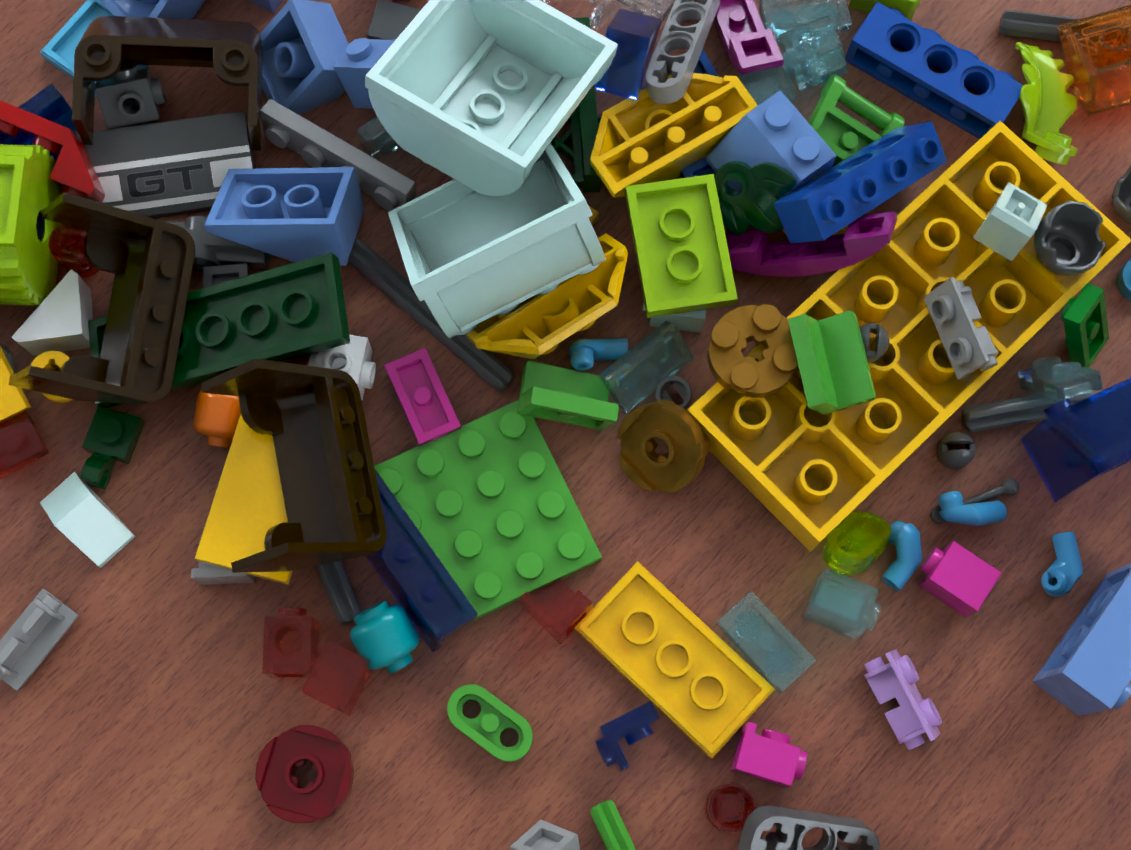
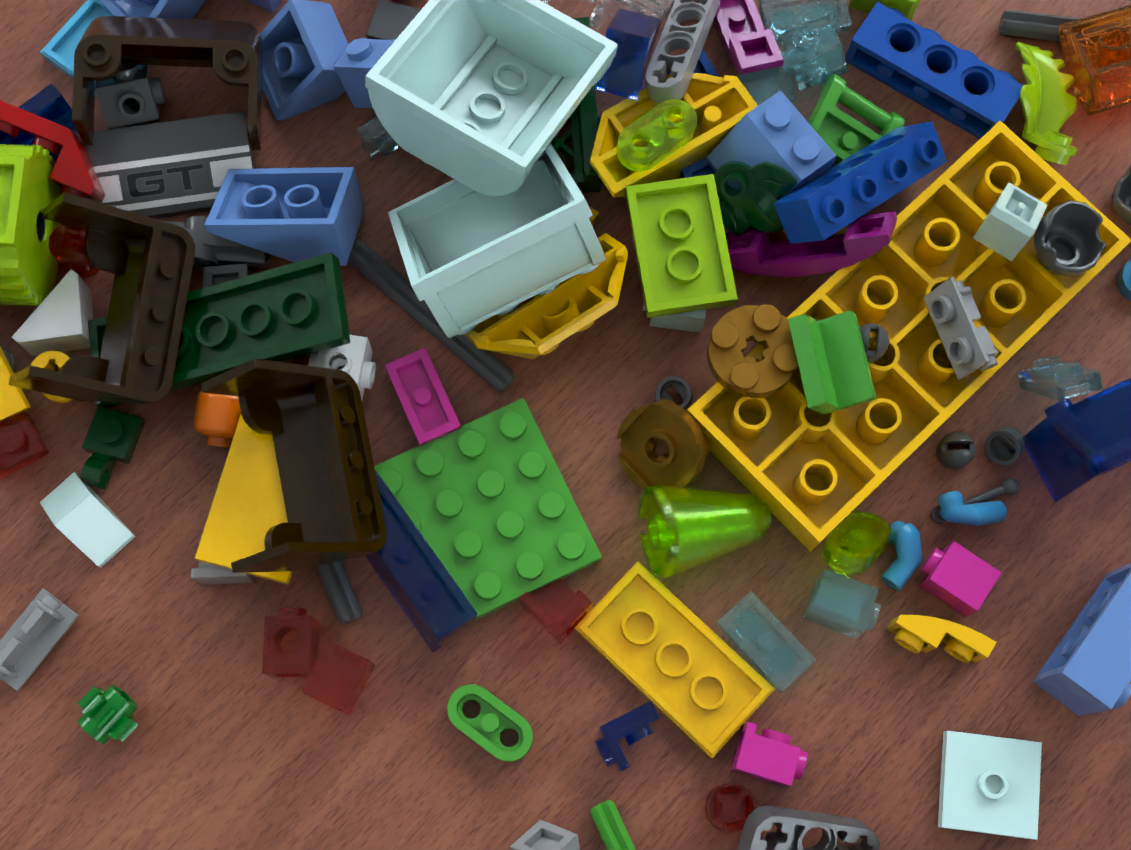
(108, 714): none -> green gear
(281, 789): dark red plate -> none
(324, 149): light grey plate -> none
(384, 636): teal head -> none
(565, 396): bright green panel -> none
(586, 351): dark azure arm -> none
(645, 365): clear light blue plate -> none
(658, 132): none -> clear neon green plate
(697, 526): none -> clear neon green cone
(914, 714): lavender hinge -> none
(926, 632): none -> yellow slope
(990, 785): none -> light aqua plate
(1000, 449): none -> dark grey hinge
(1009, 412): dark grey axle -> none
(1066, 568): dark azure arm -> none
(1086, 325): green plate -> none

